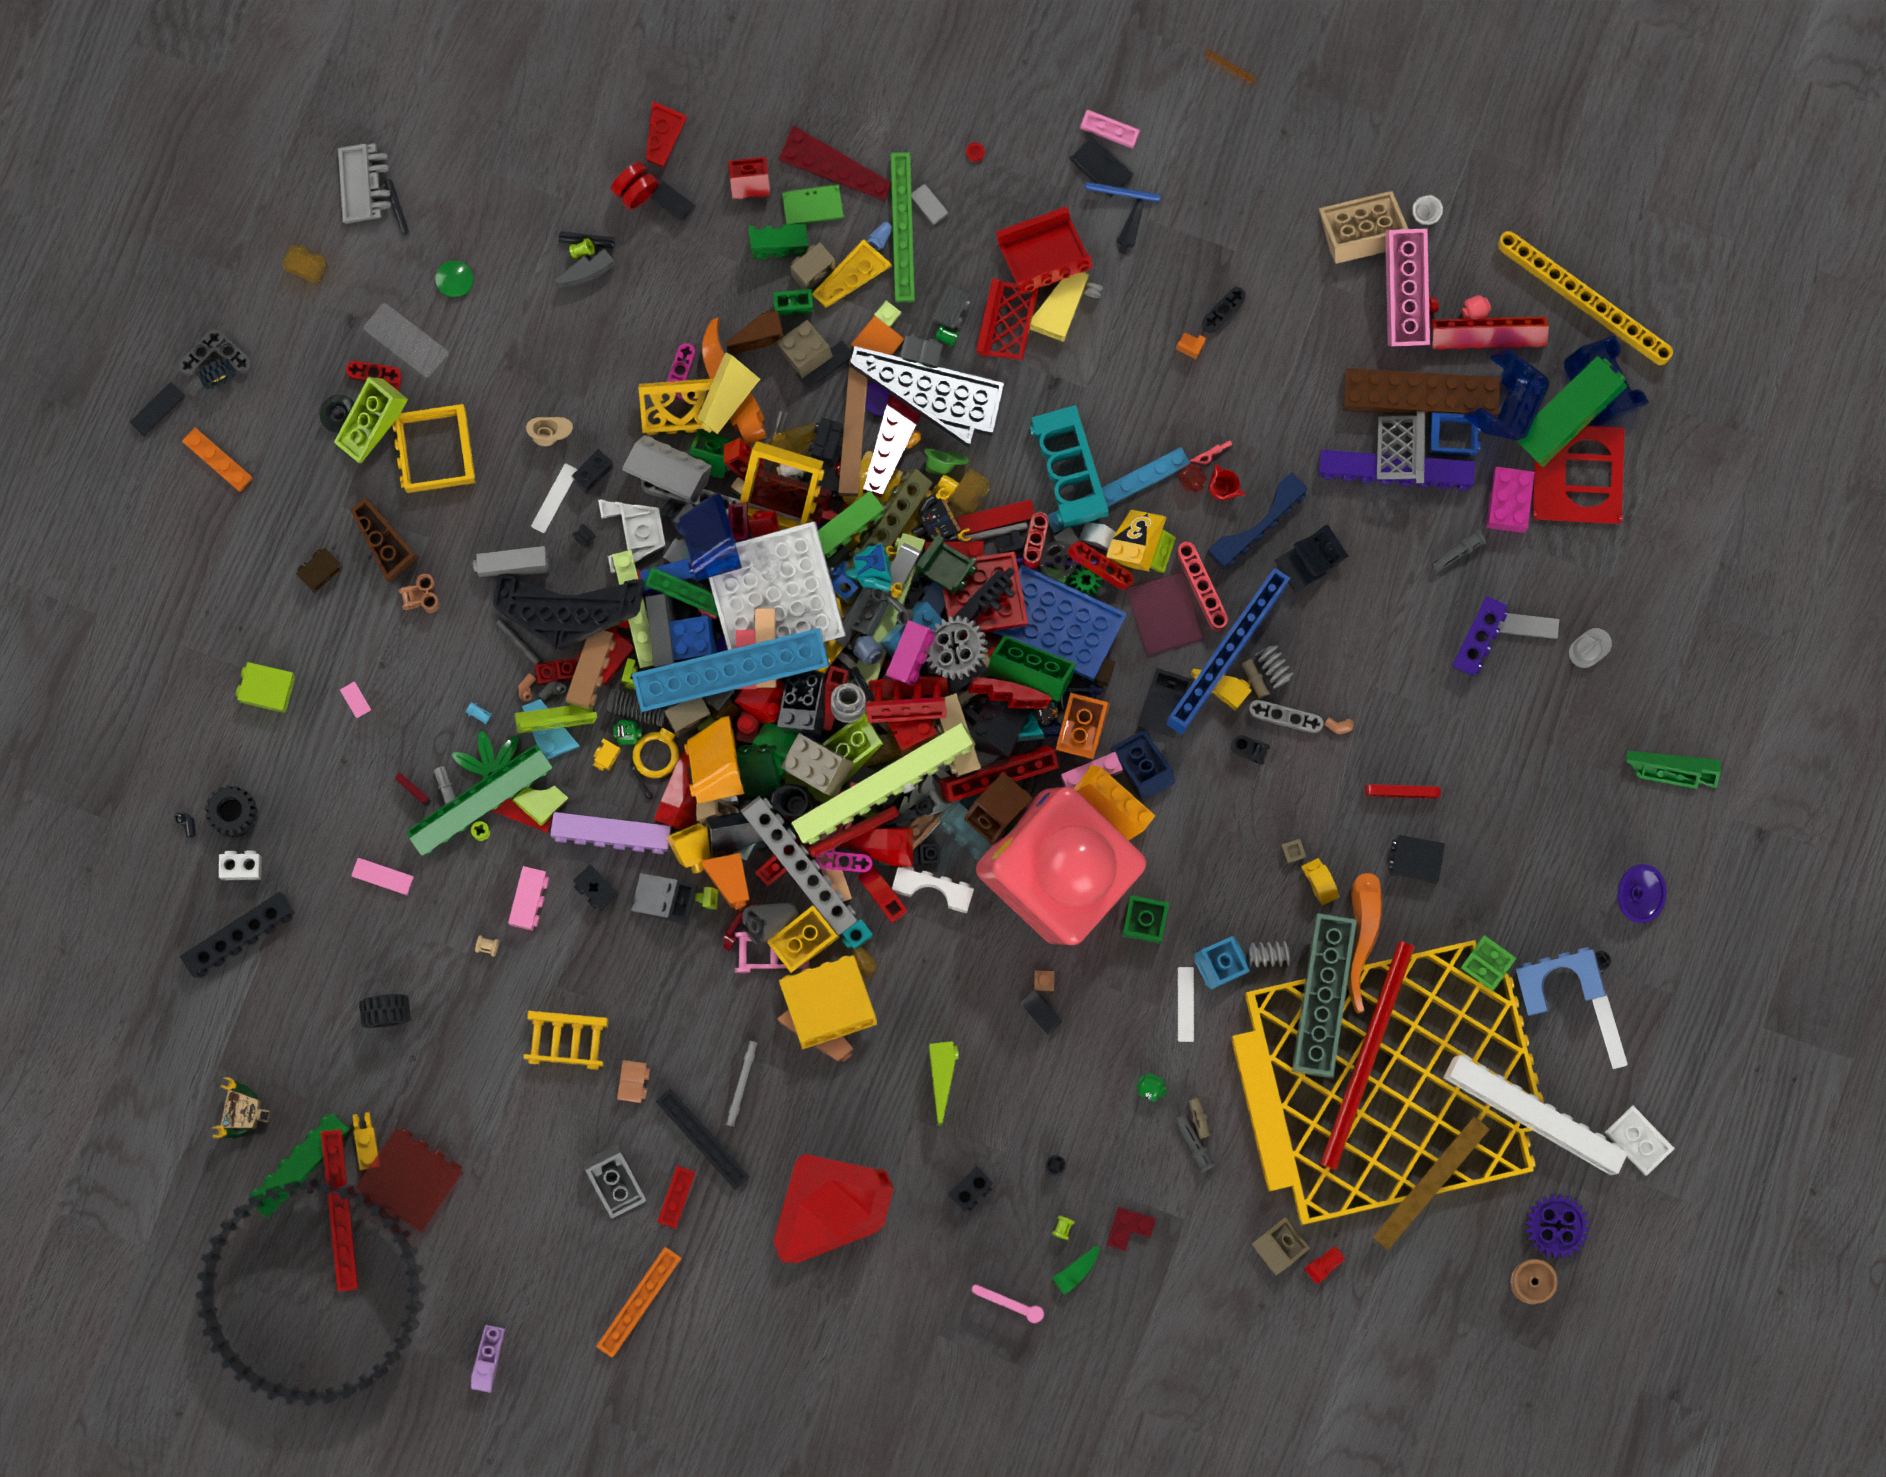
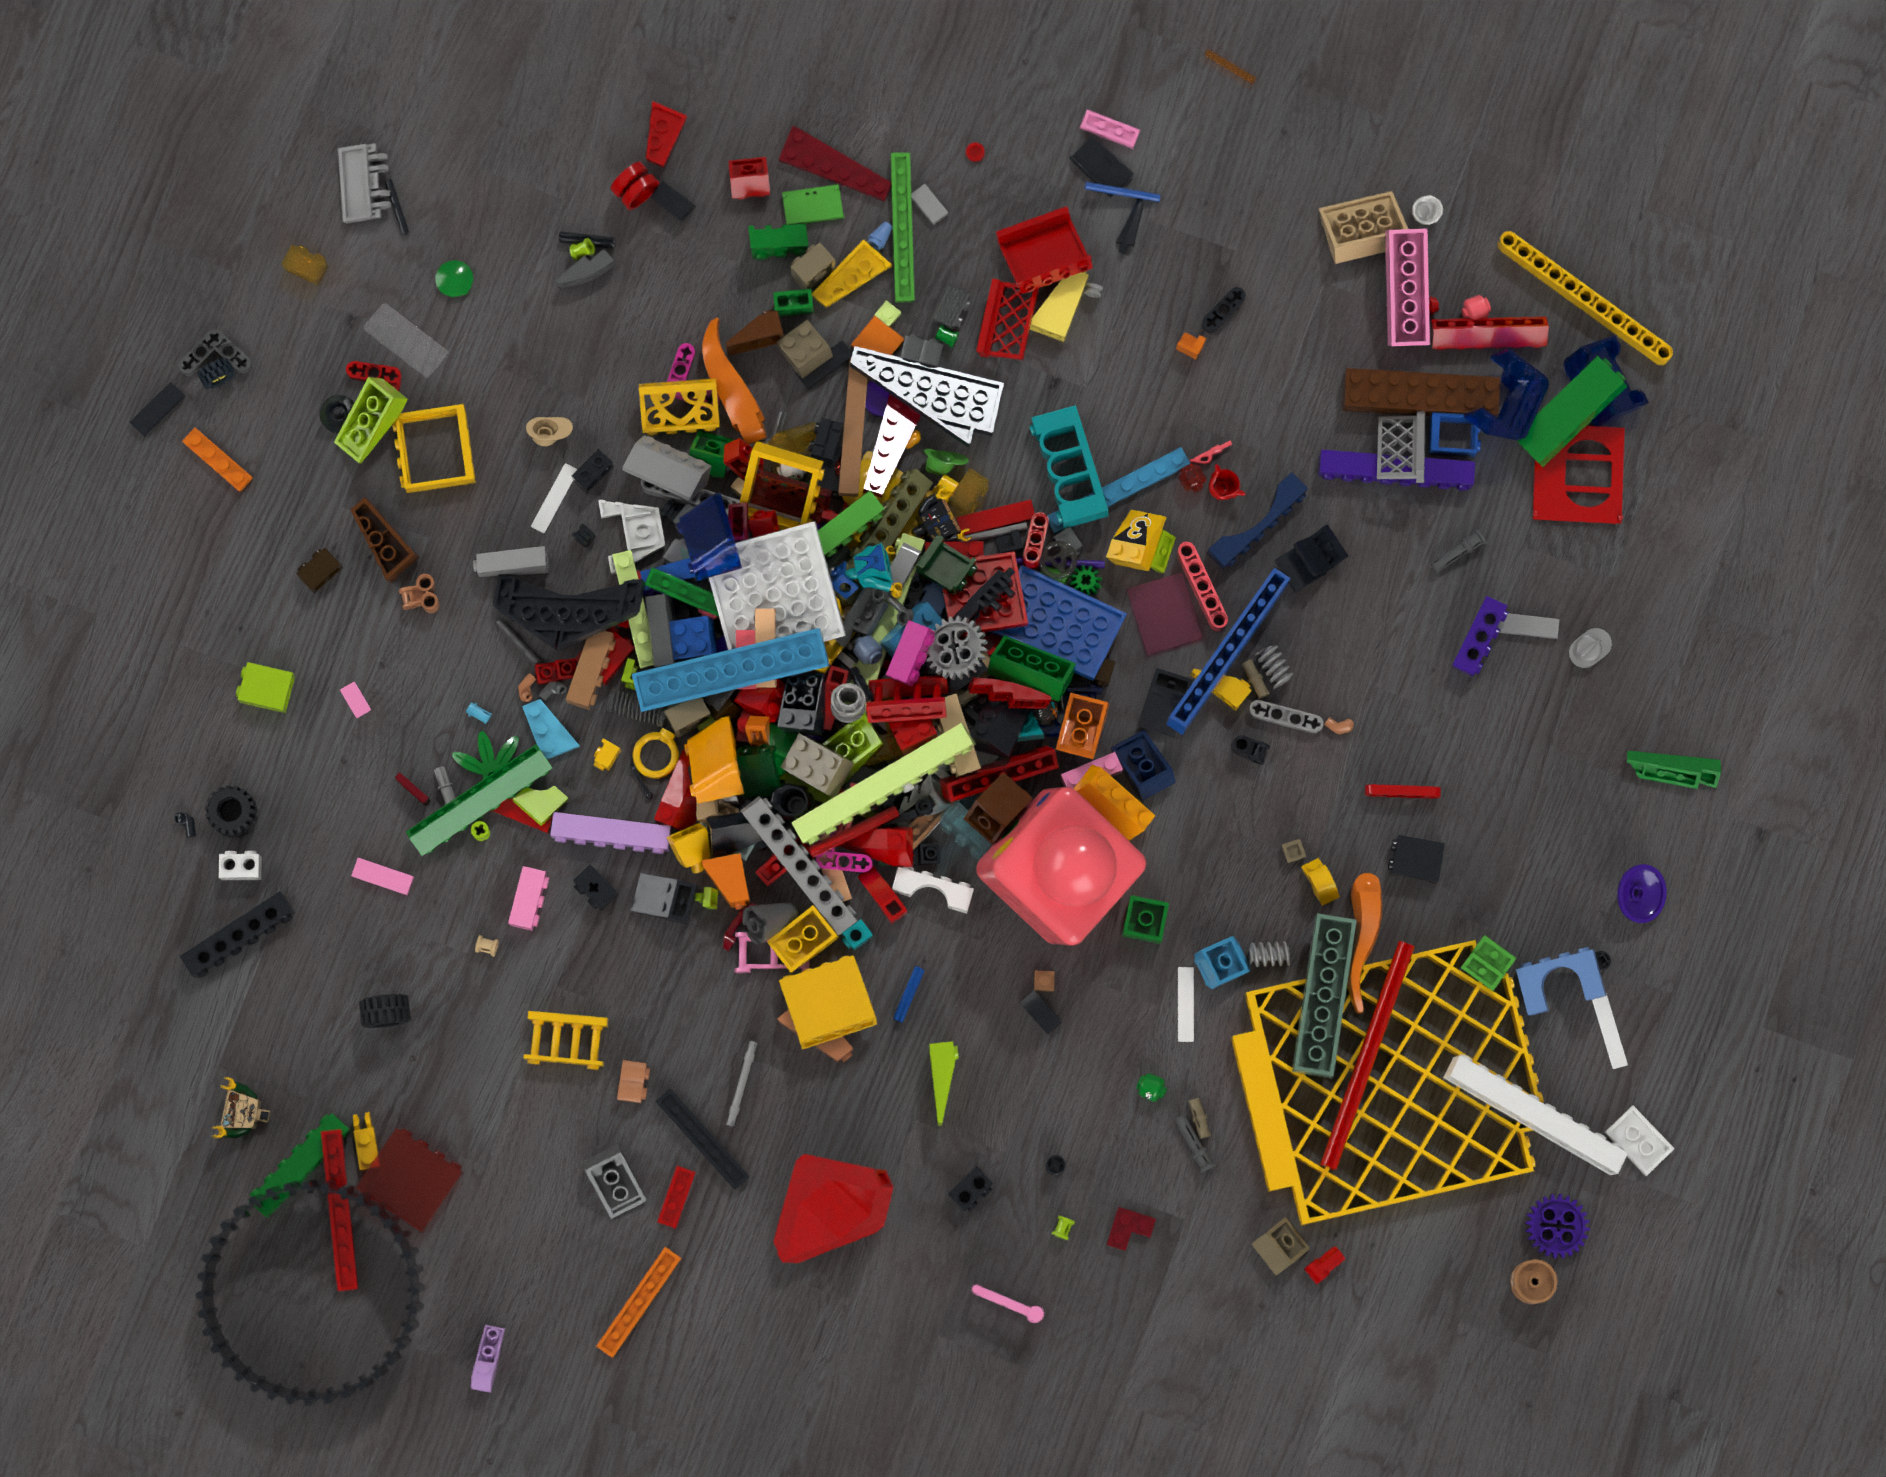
(553, 718): lime fence -> none
(627, 732): green head -> none
(726, 393): light yellow slope -> none
(758, 730): none -> orange slope
(864, 960): clear yellow cone -> none
(908, 994): none -> blue axle
(1075, 1272): green piece -> none
(1097, 535): white slope -> none
(1120, 577): red beam -> none
(1430, 1183): pearl gold tile -> none
(1510, 499): dark pink brick -> none

